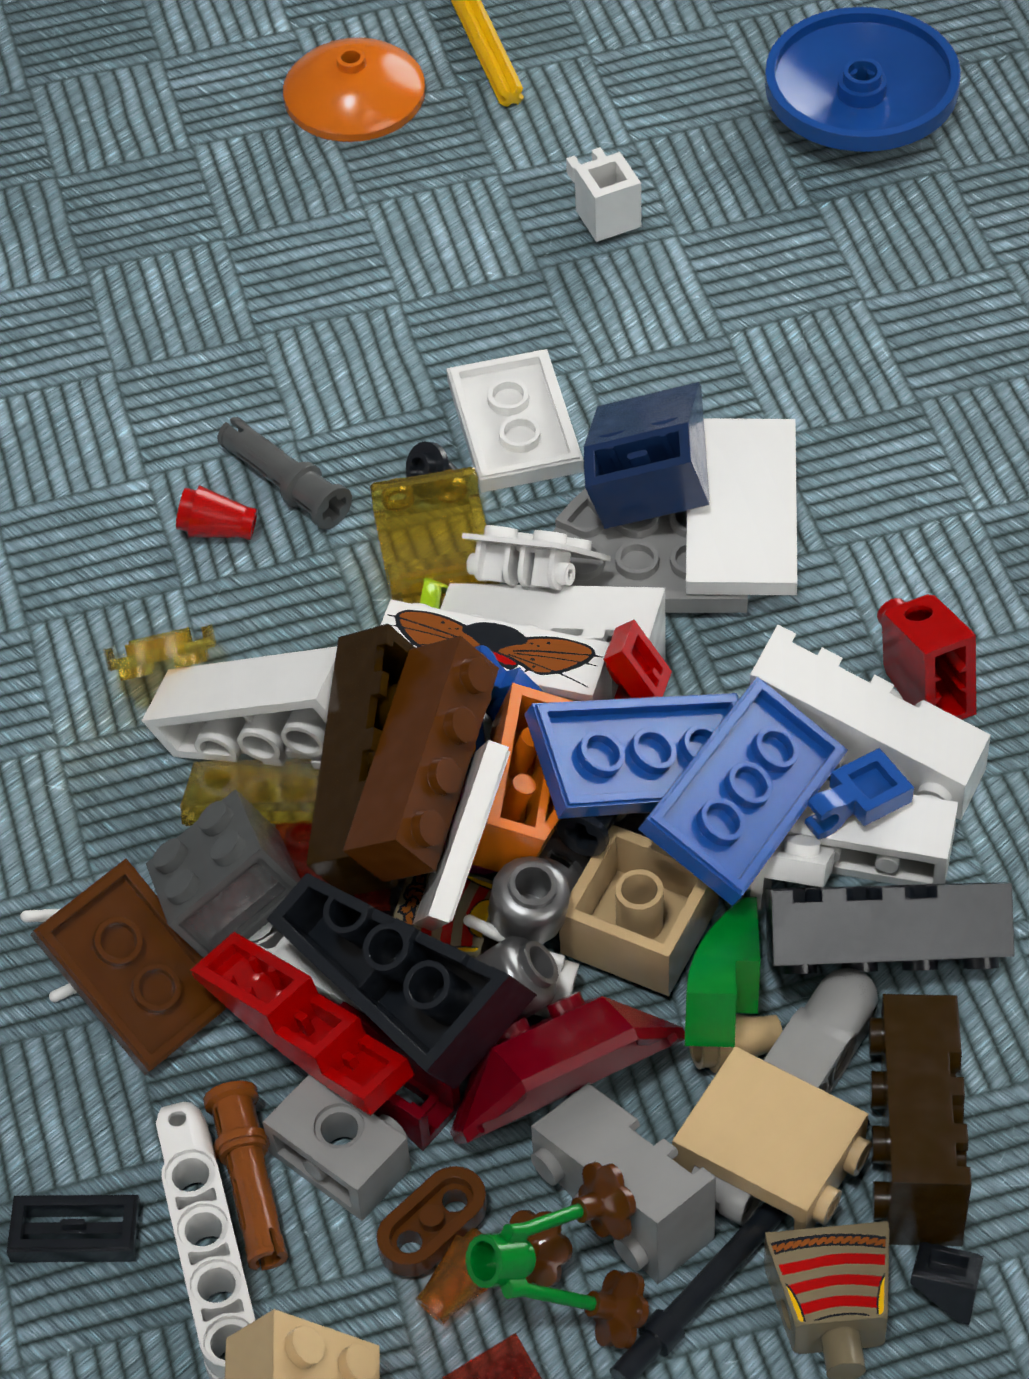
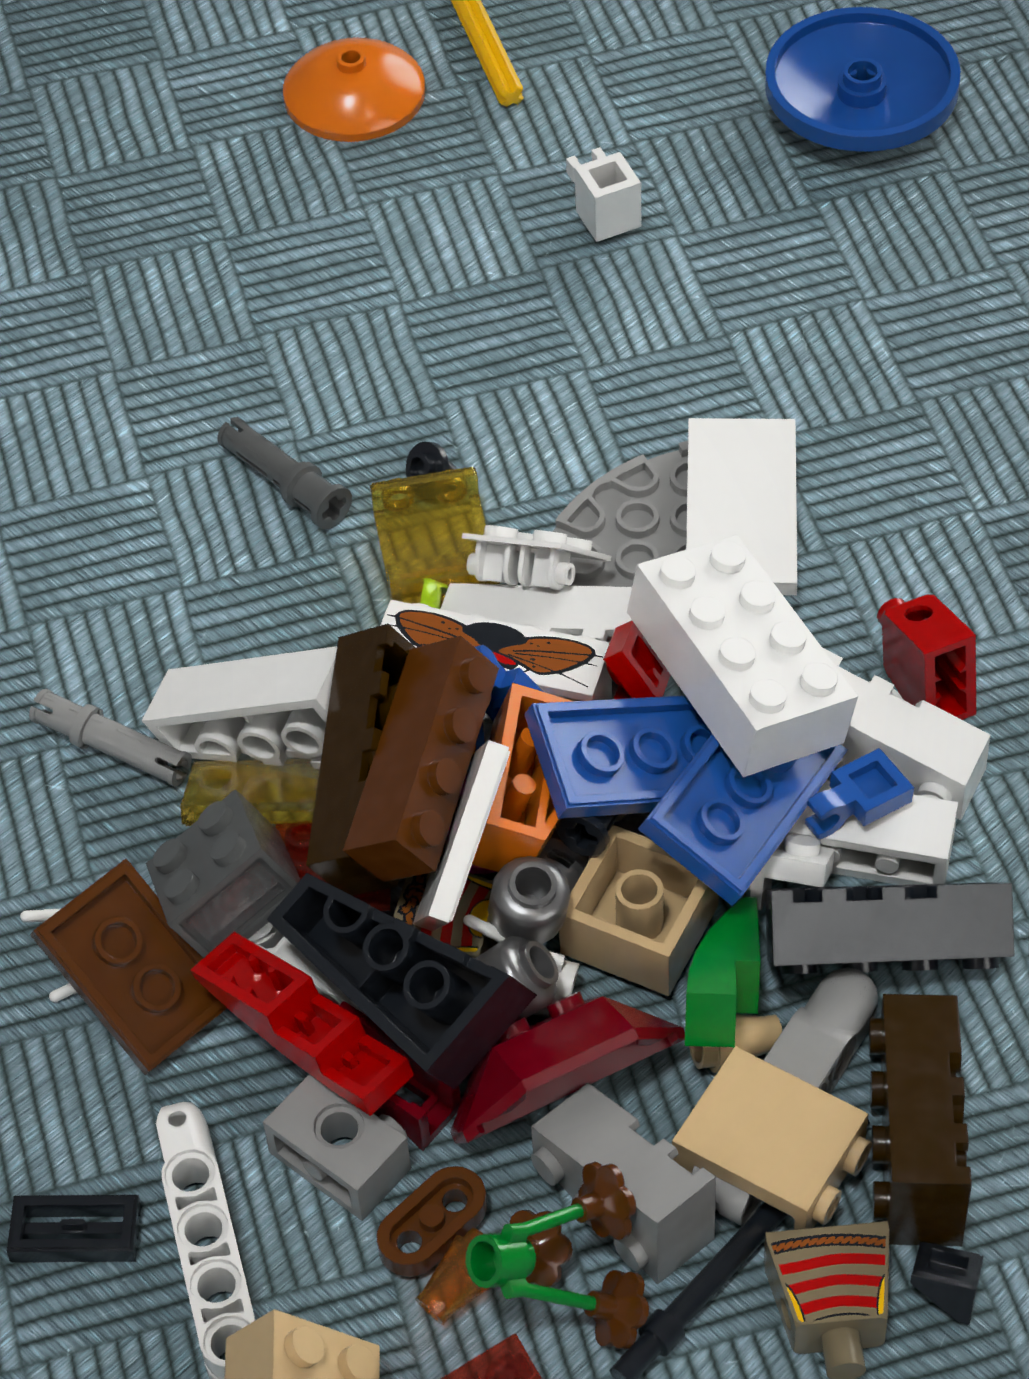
(89, 727): none -> light grey pin
(175, 644): clear yellow plate -> none
(214, 515): red cone -> none
(242, 1149): dark orange pin -> none
(514, 420): white tile -> none
(647, 456): dark blue slope -> none
(741, 655): none -> white brick

